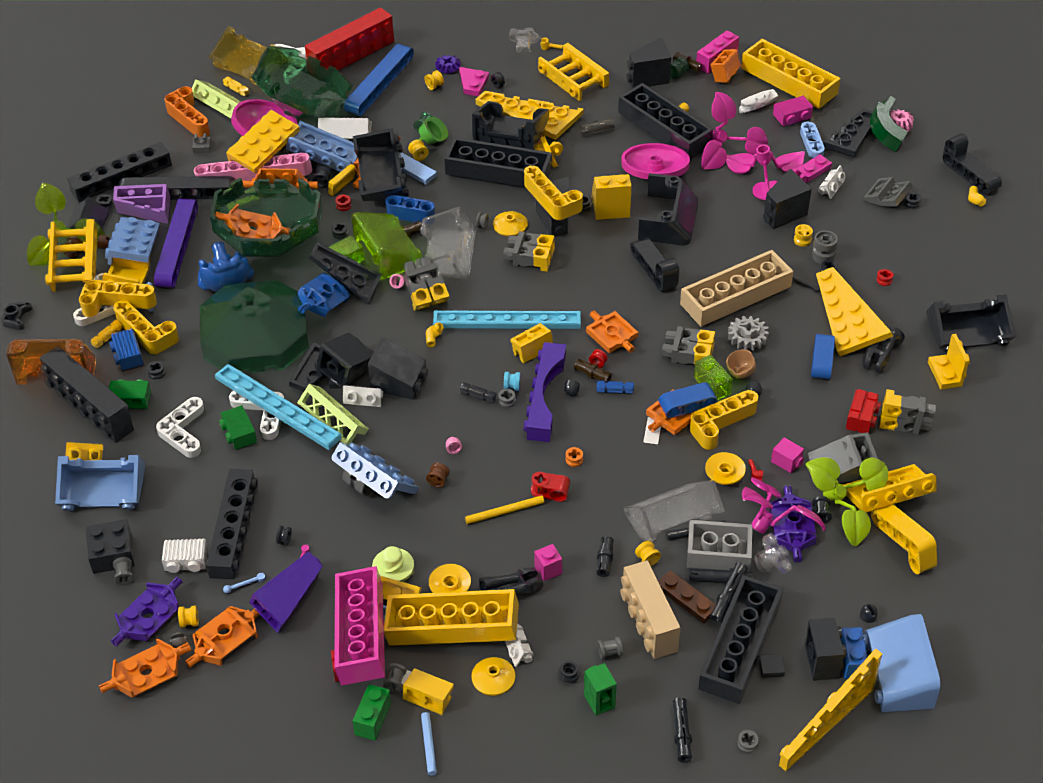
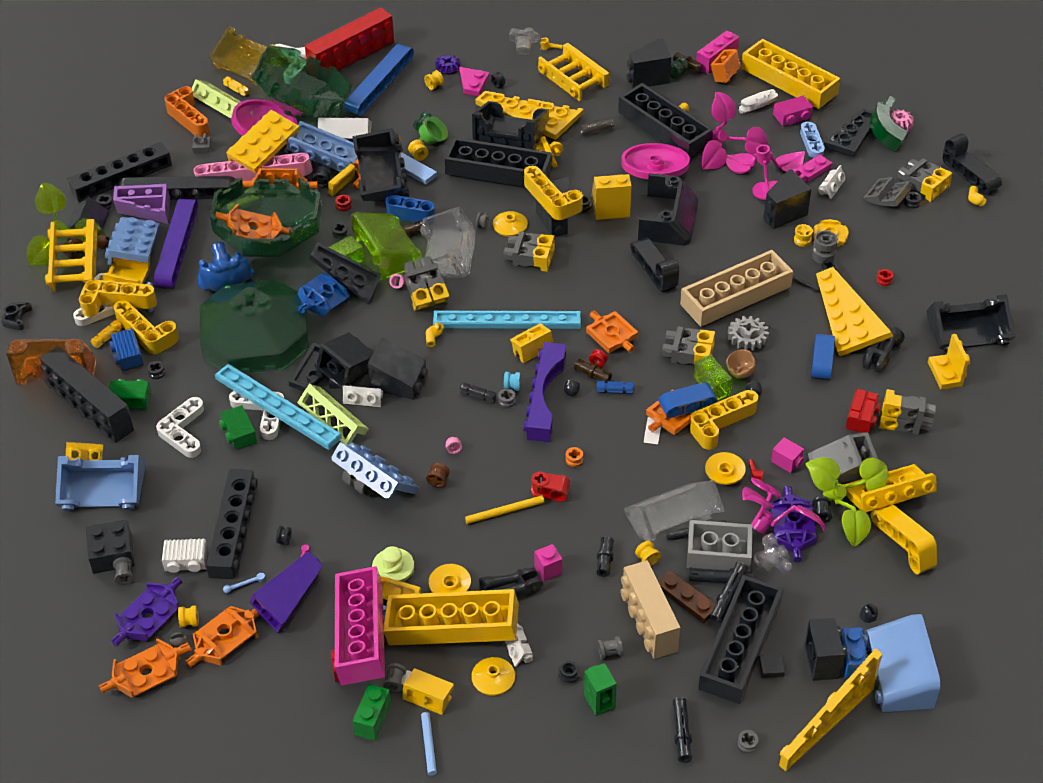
(835, 227): none -> yellow tile
(926, 178): none -> hips

